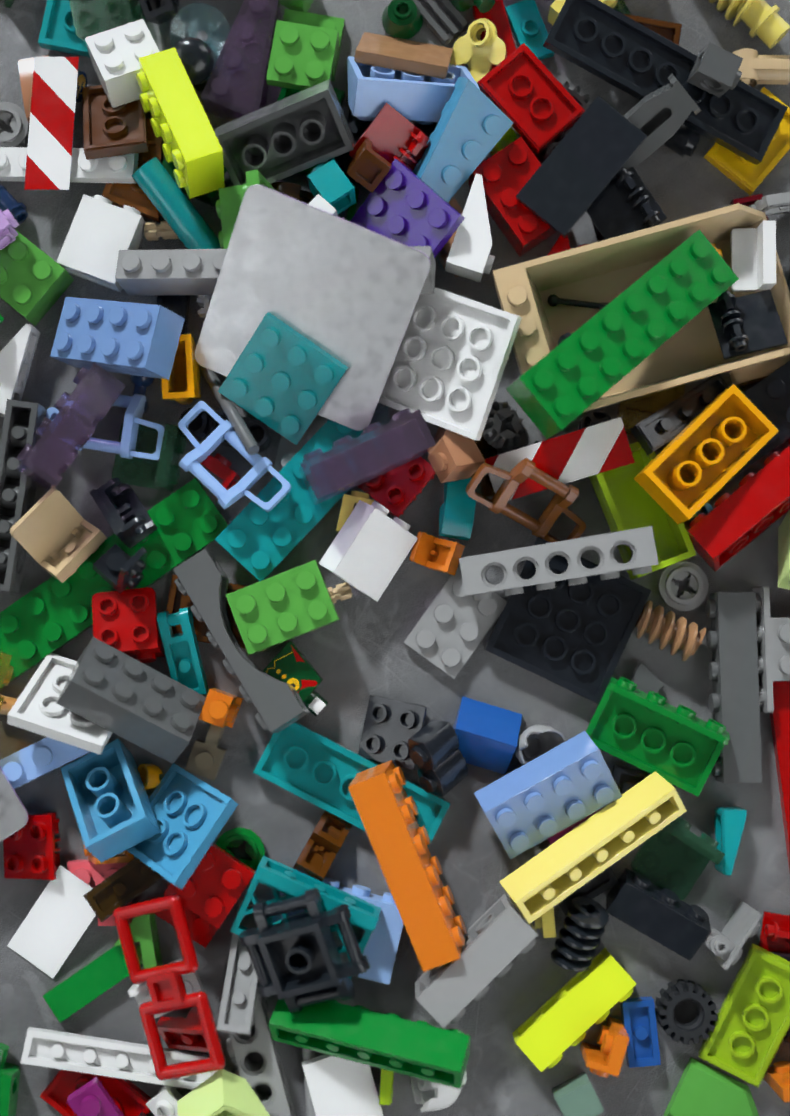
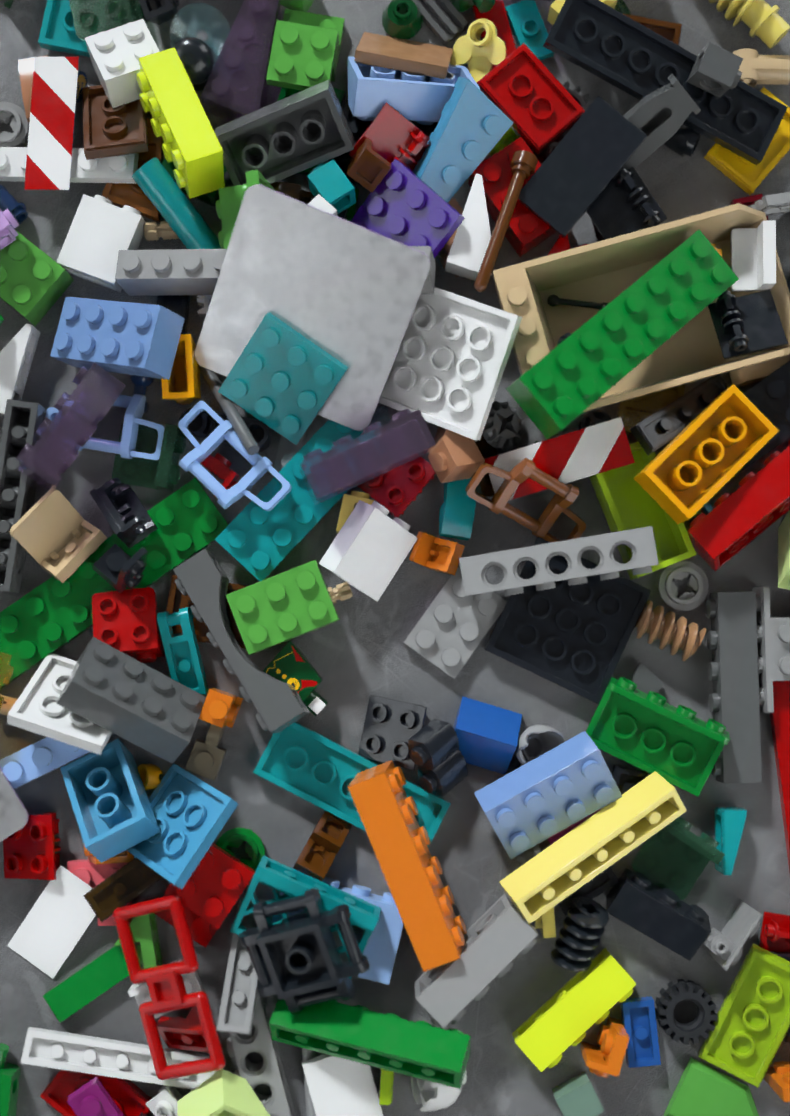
(522, 166): none -> reddish brown piece

